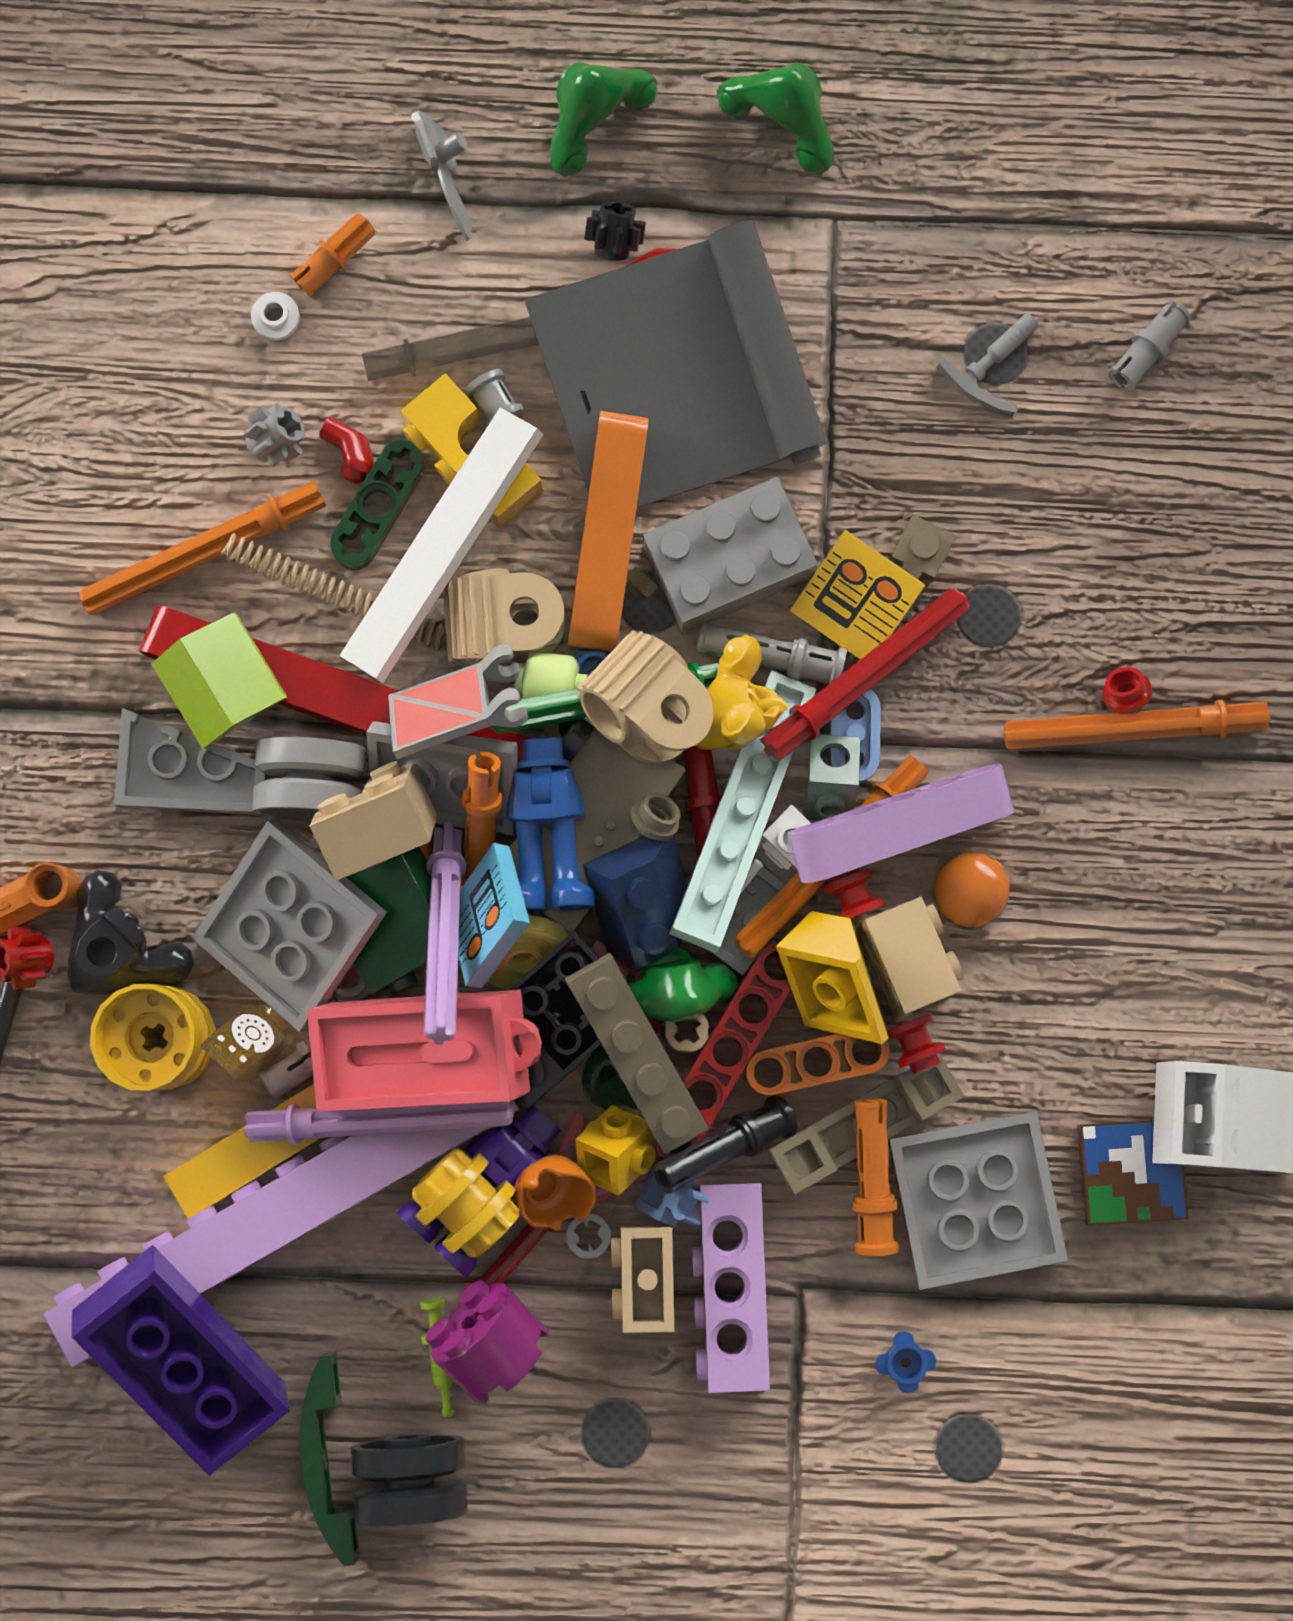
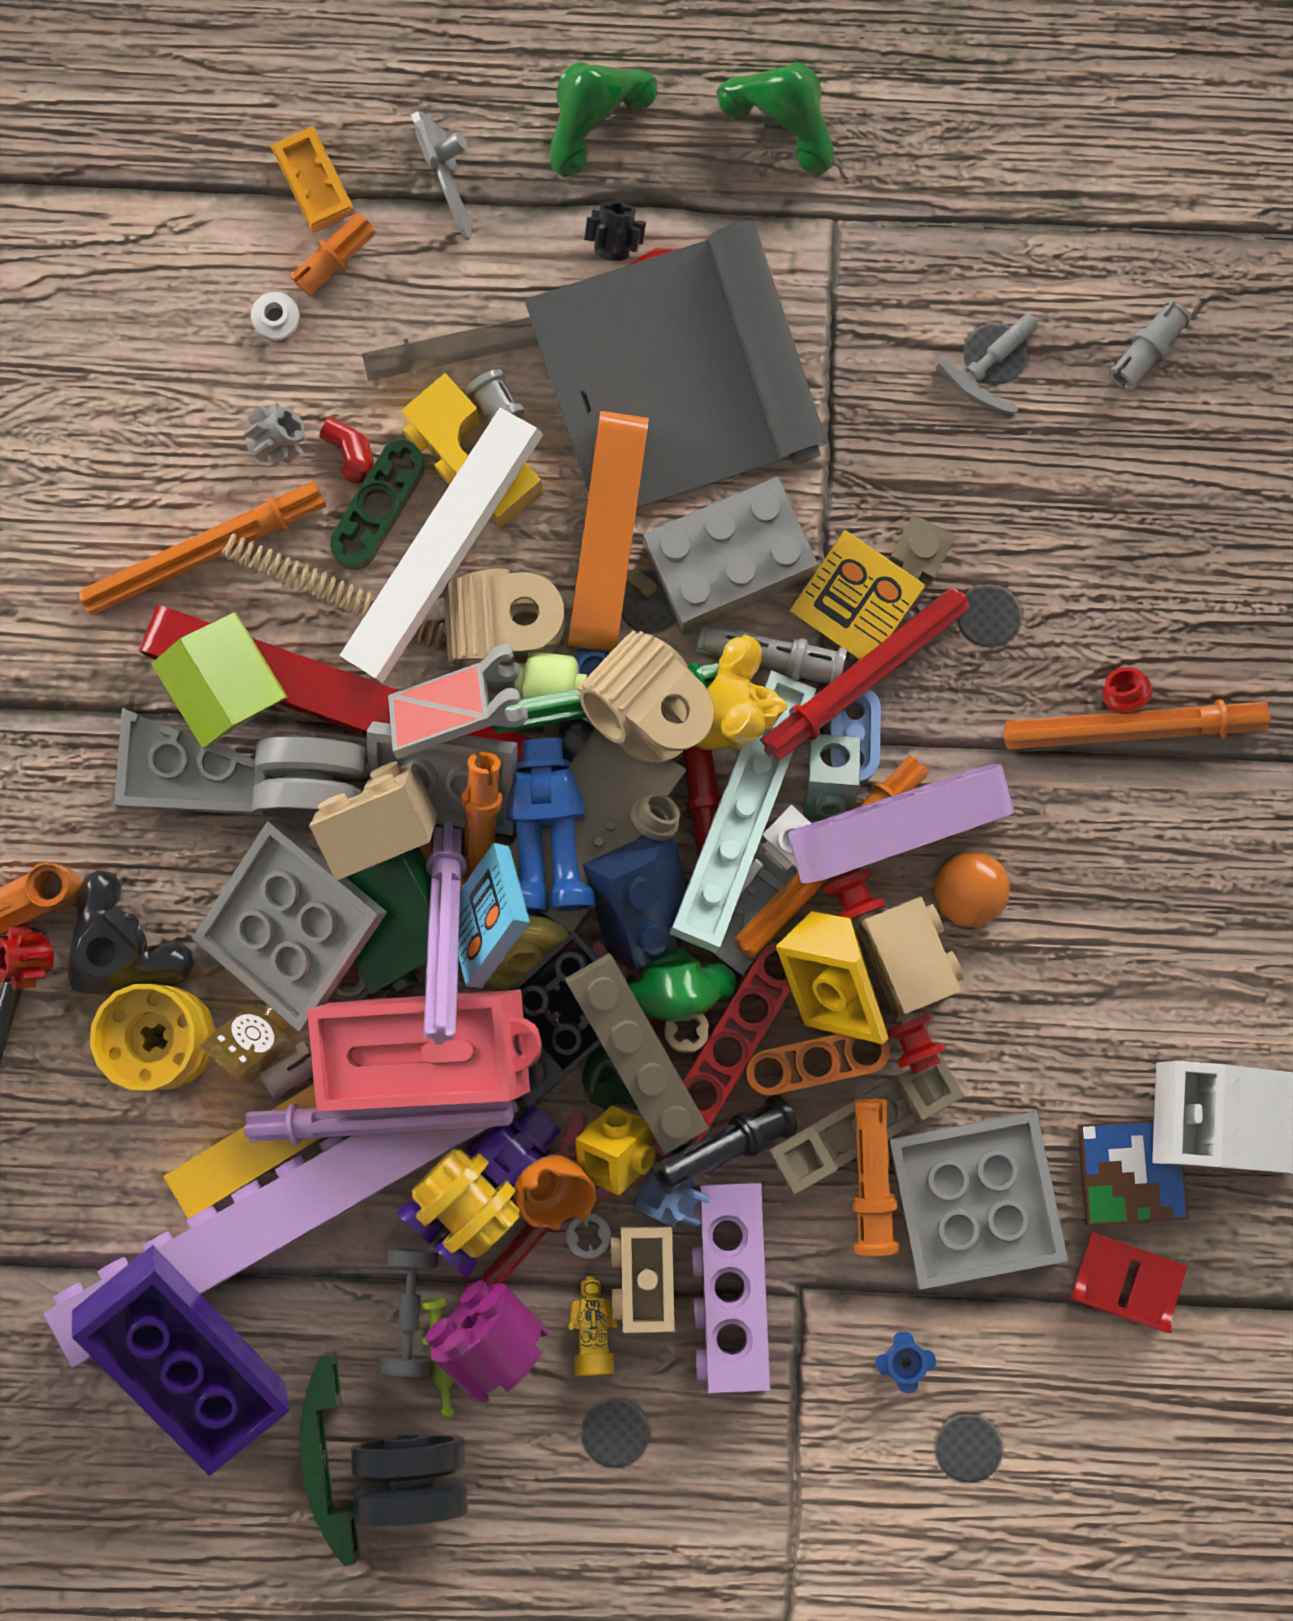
(313, 179): none -> light orange plate
(409, 1313): none -> dark grey wheel
(592, 1319): none -> yellow piece
(1152, 1291): none -> red piece

